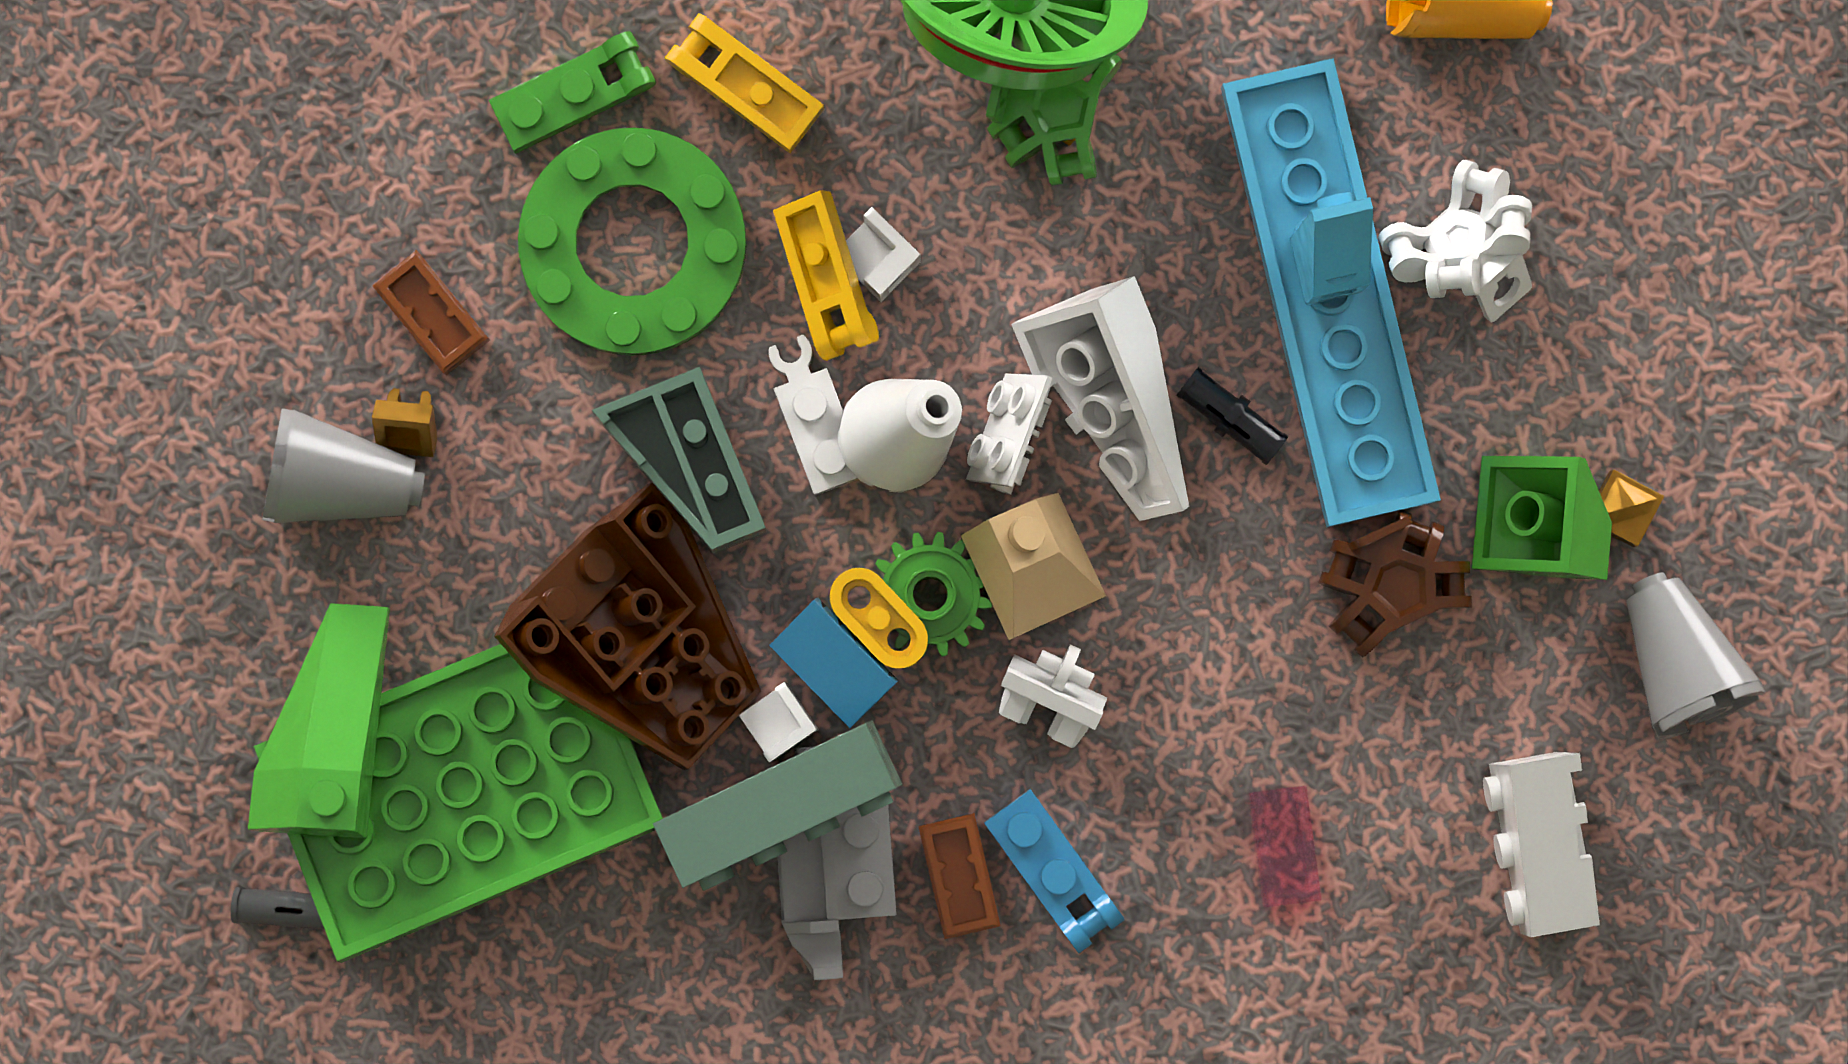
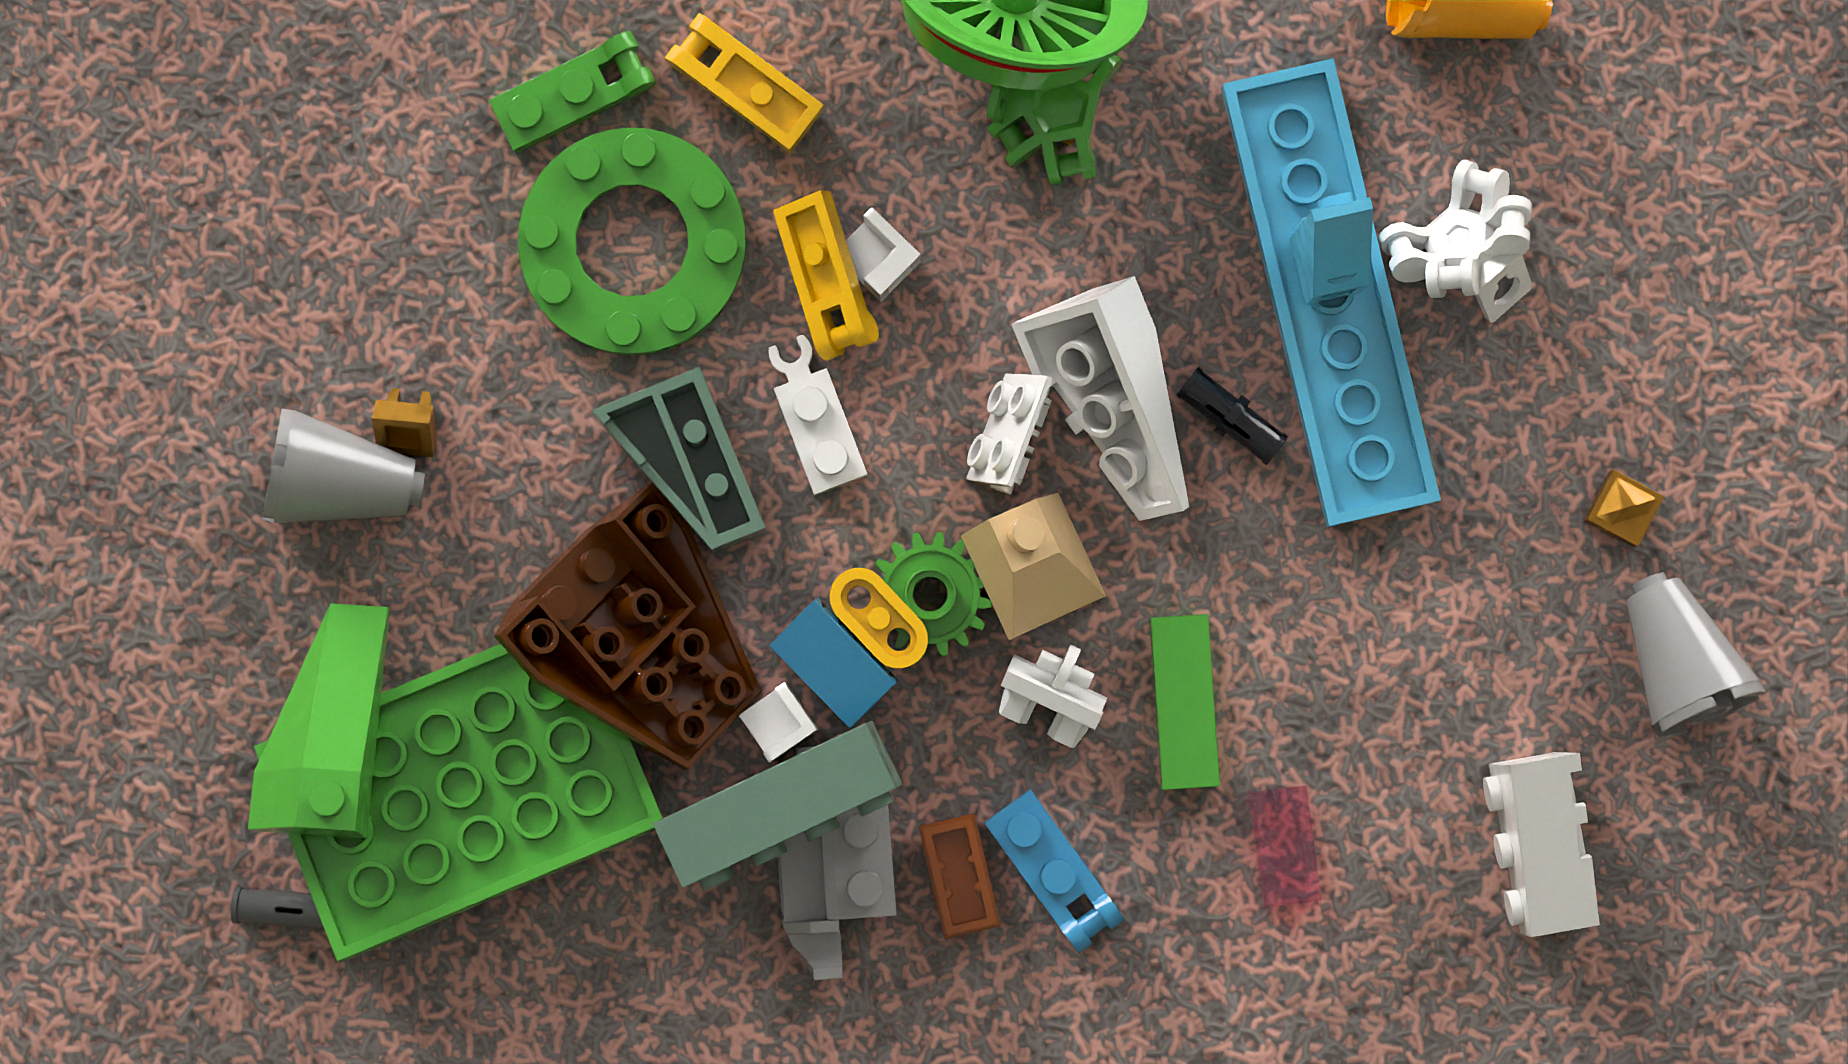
(431, 312): dark orange plate -> none
(899, 432): white cone -> none
(1184, 702): none -> bright green tile
(1397, 581): reddish brown piece -> none
(1541, 518): bright green slope -> none

